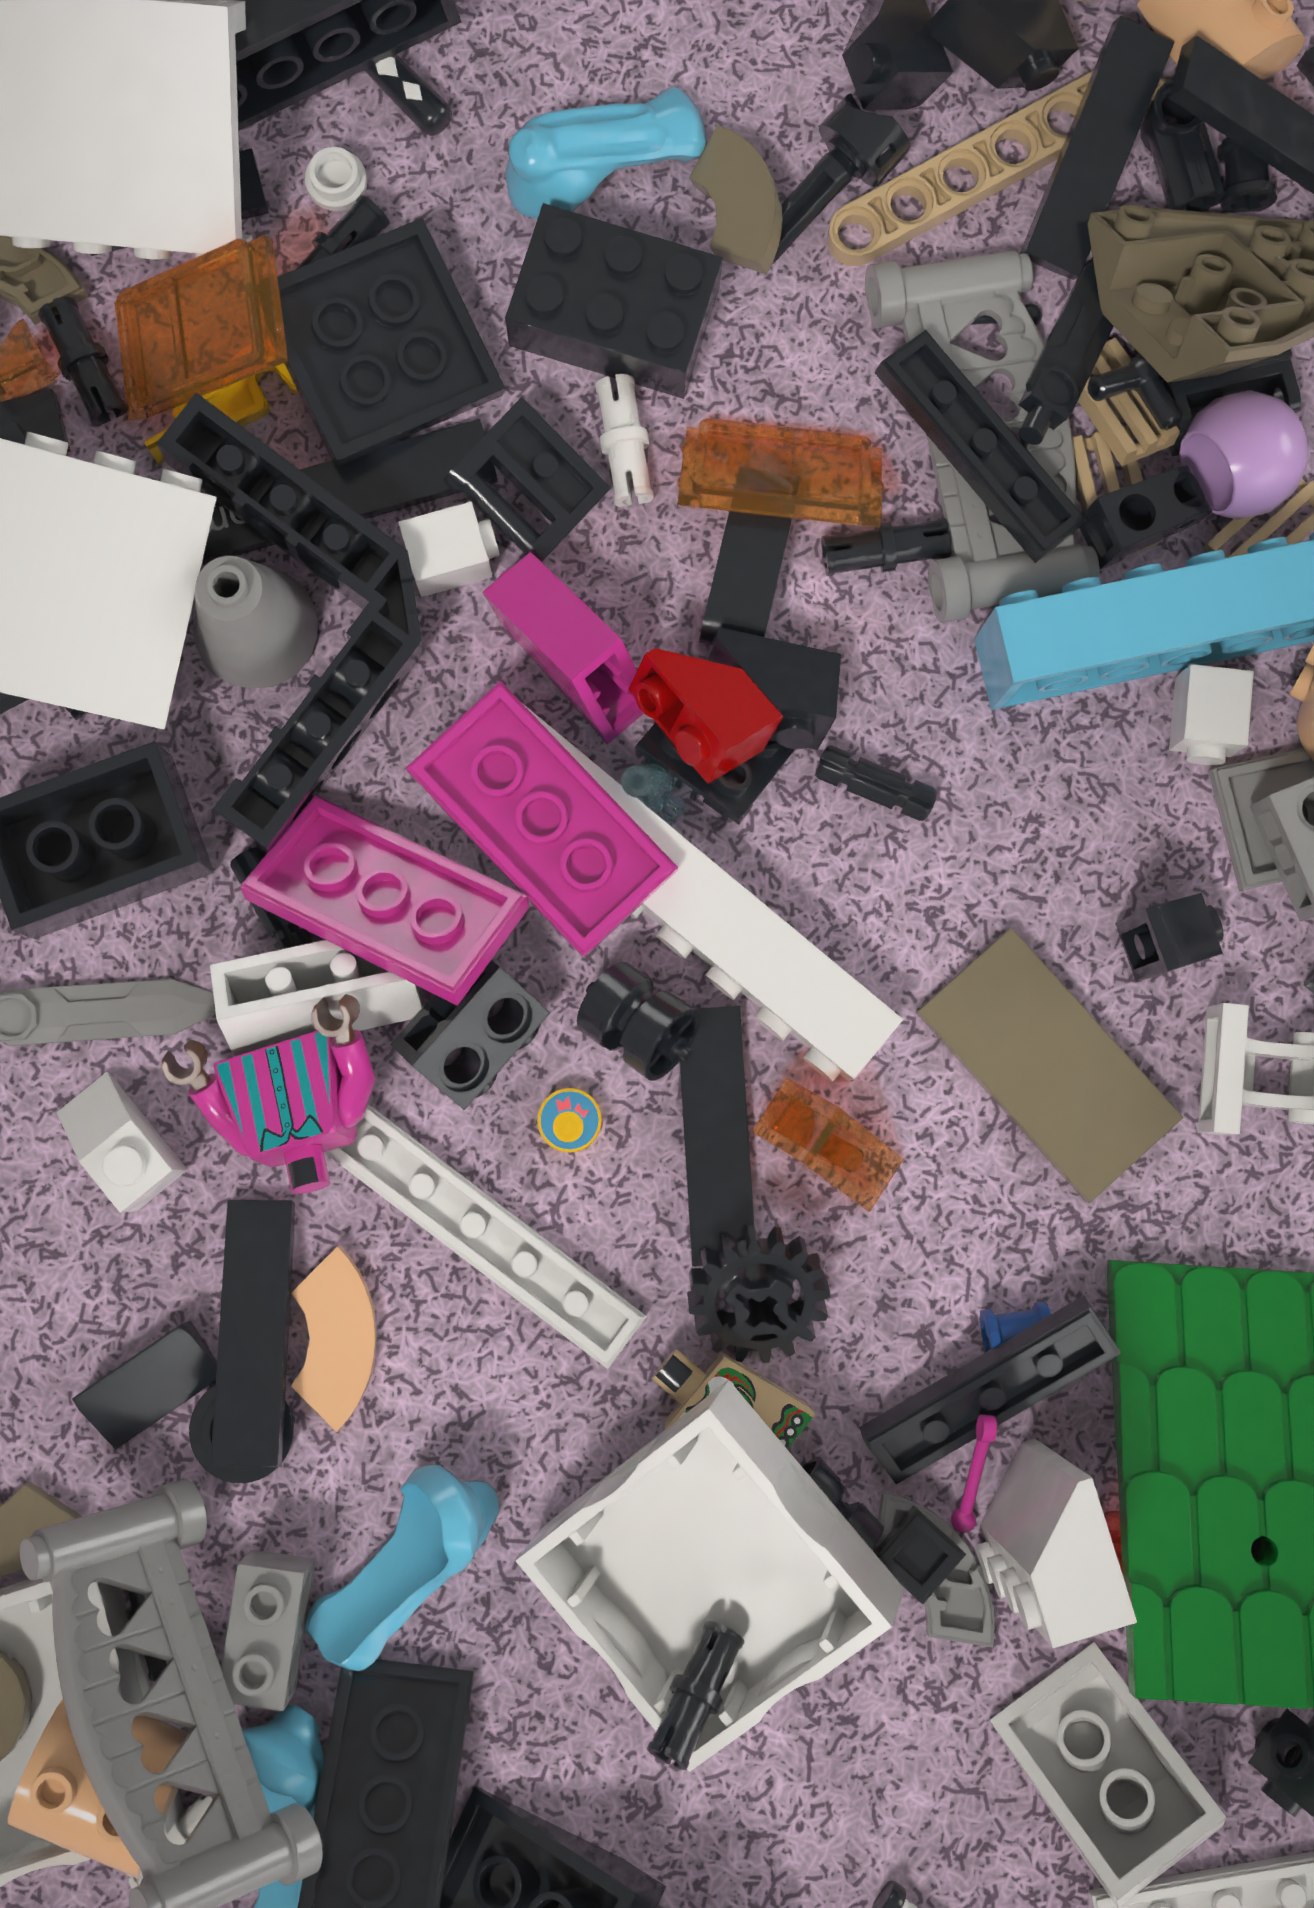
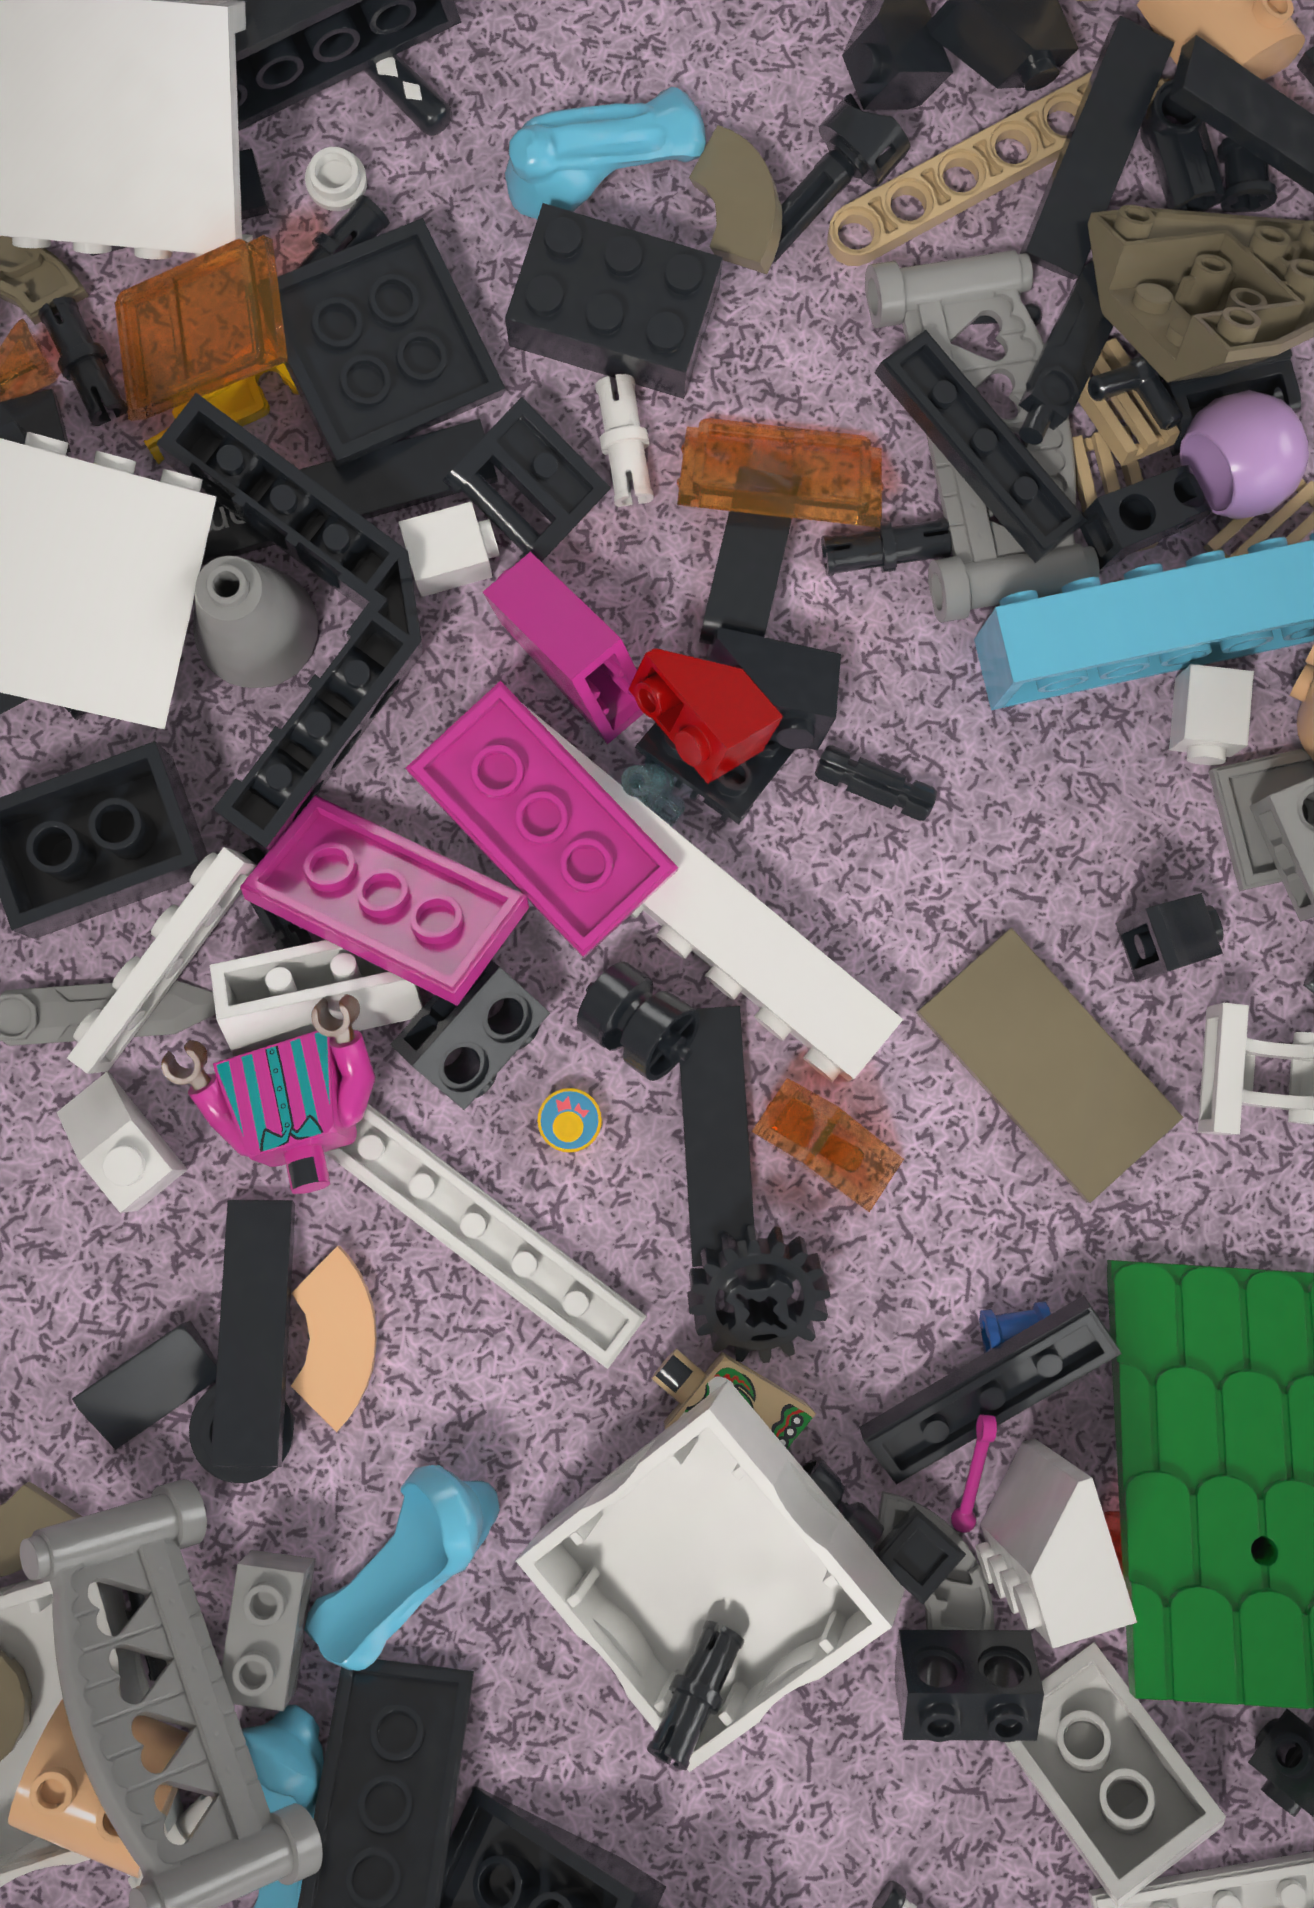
(146, 980): none -> white plate
(968, 1685): none -> black brick

